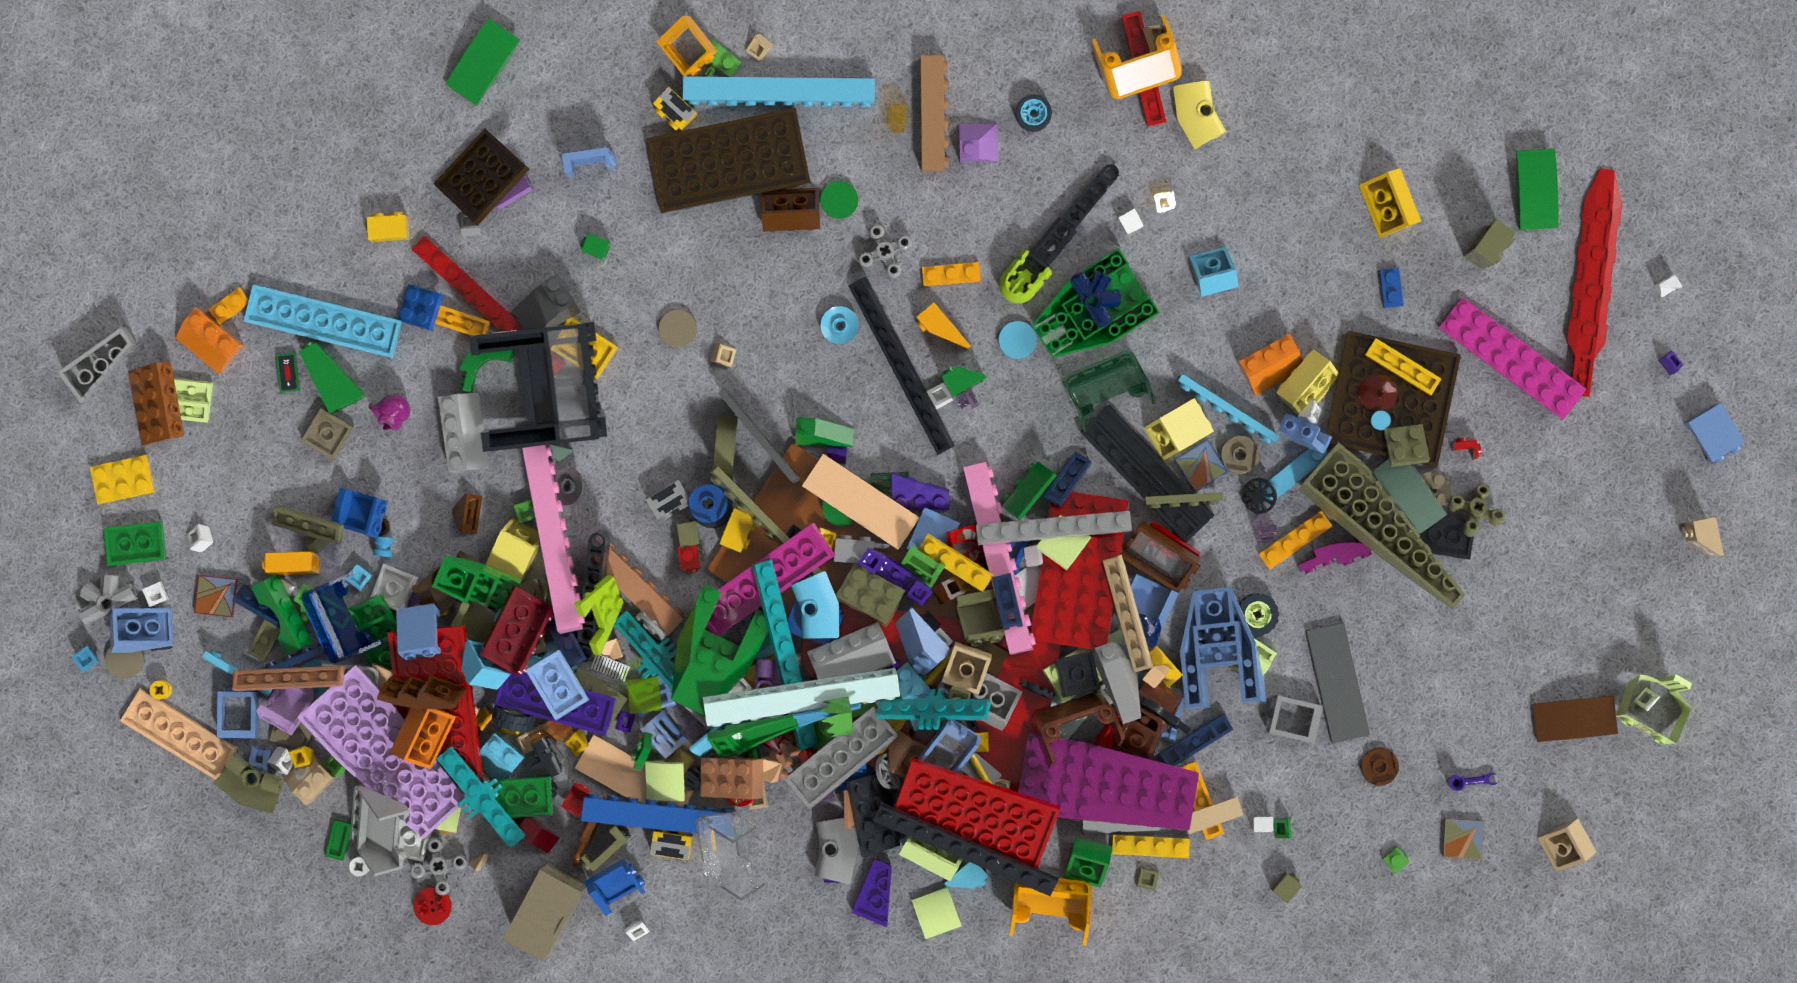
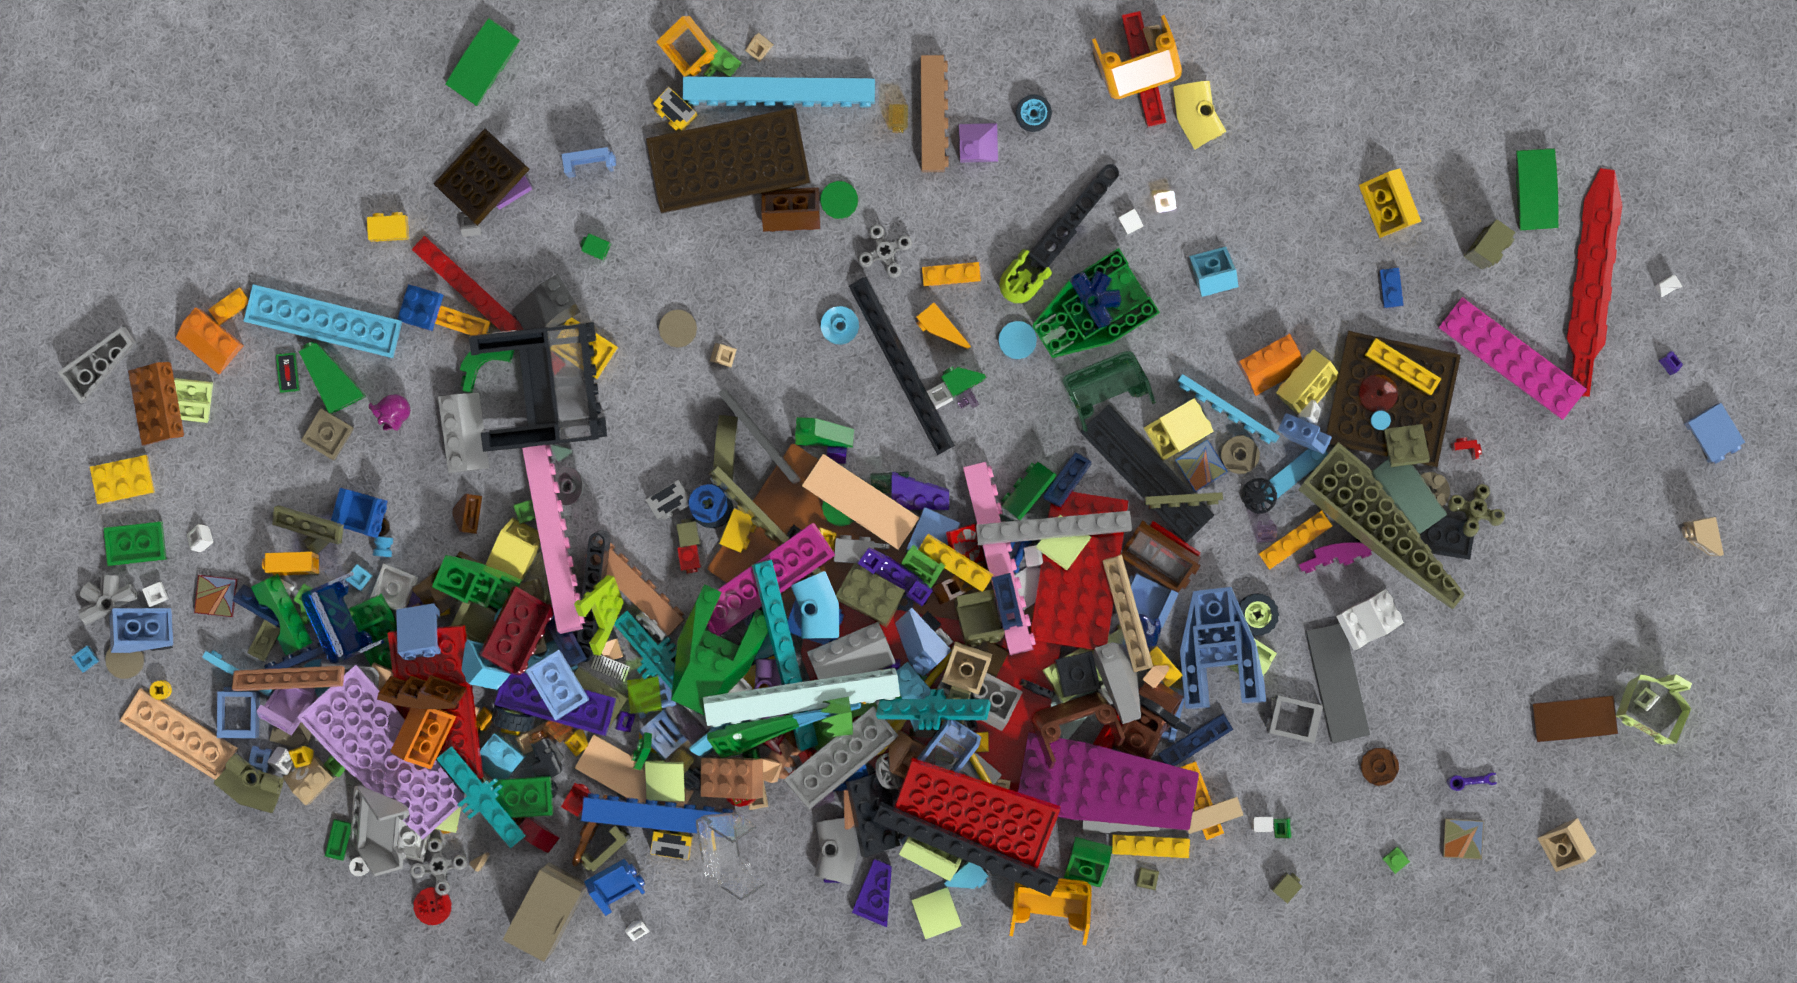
(1370, 619): none -> white bracket

